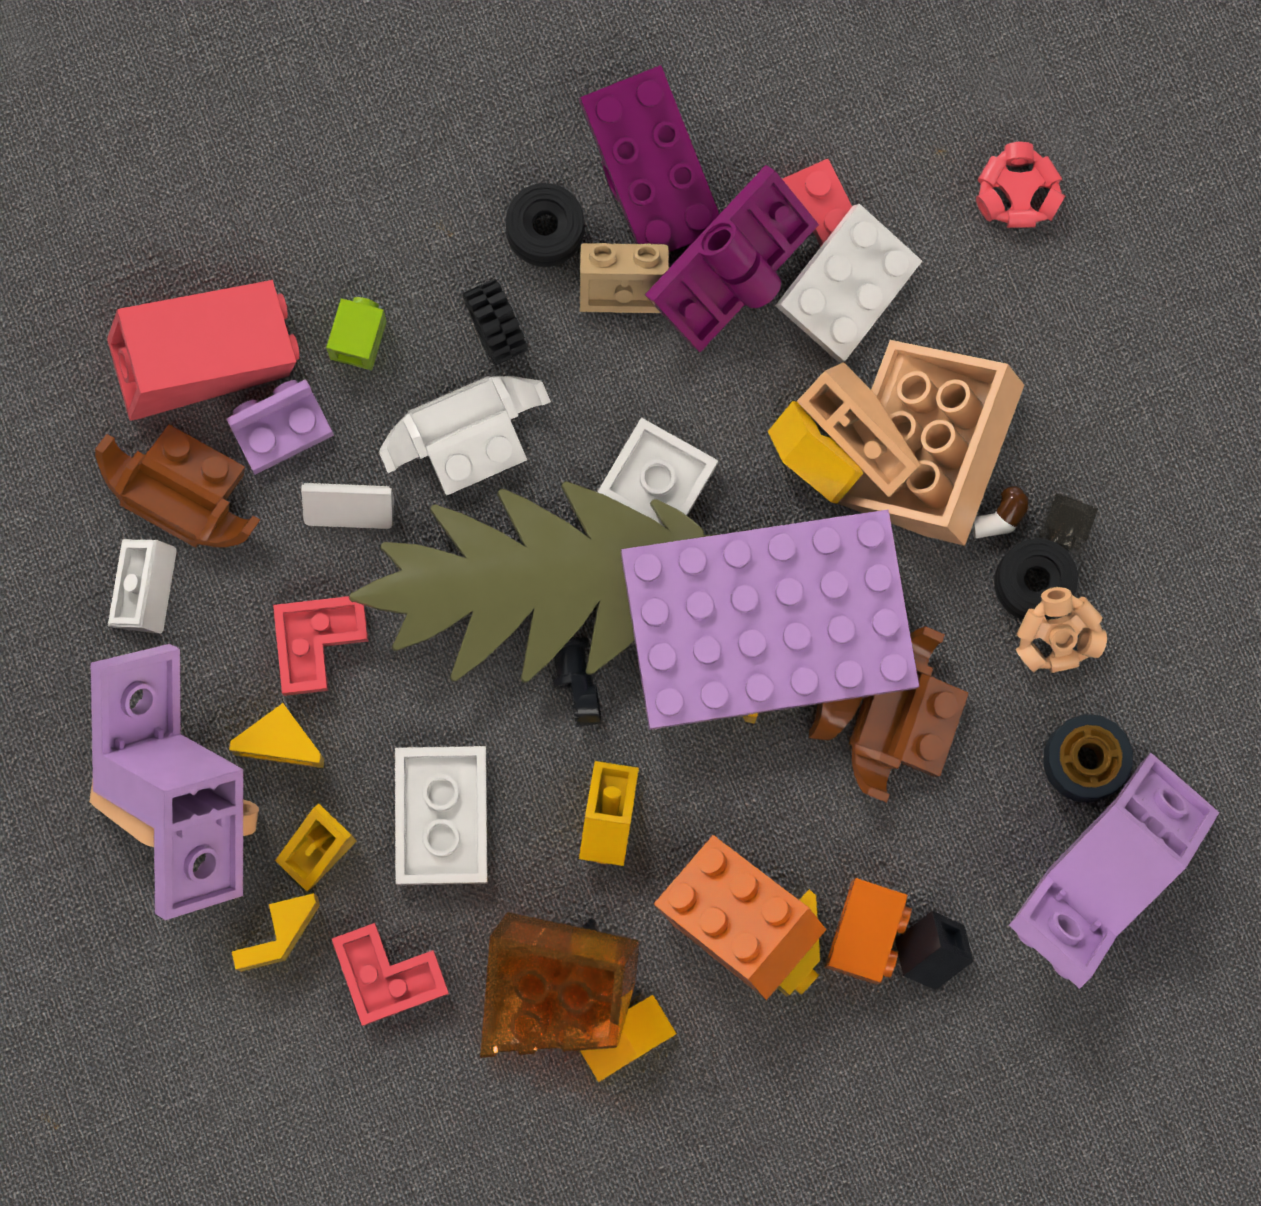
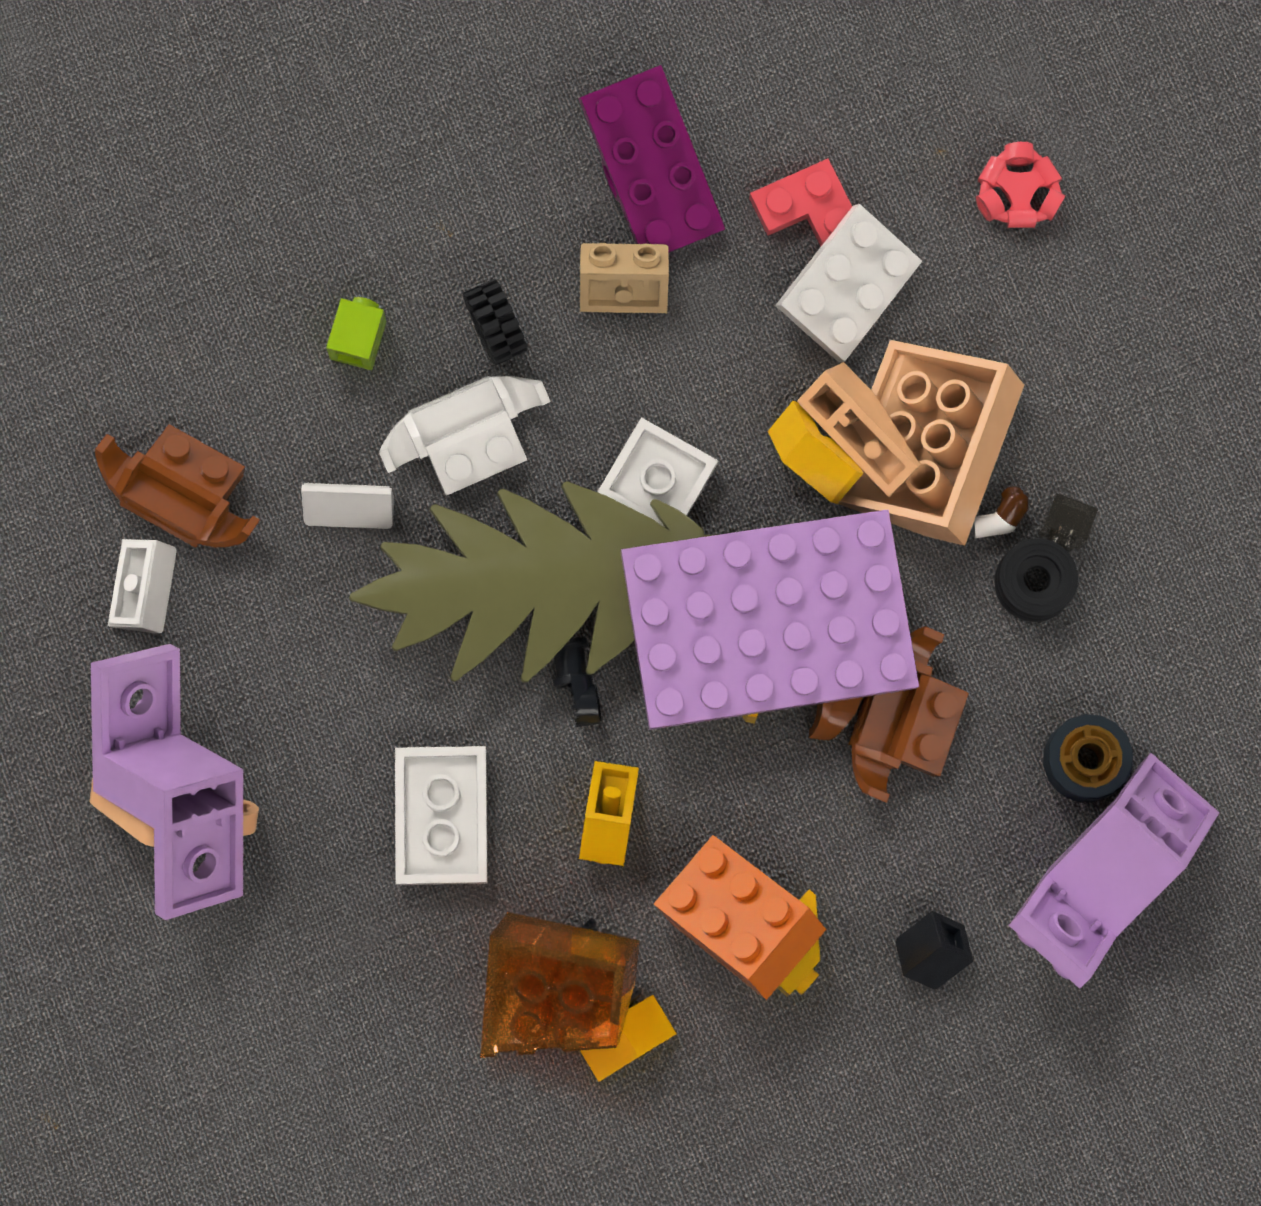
(200, 347): coral slope -> none
(277, 739): yellow slope -> none
(279, 425): lavender bracket -> none
(289, 922): yellow slope -> none
(304, 632): coral plate -> none
(315, 848): yellow slope -> none
(384, 988): coral plate -> none
(545, 200): black tyre -> none
(733, 260): magenta plate -> none
(868, 931): orange brick -> none
(1061, 632): light nougat piece -> none

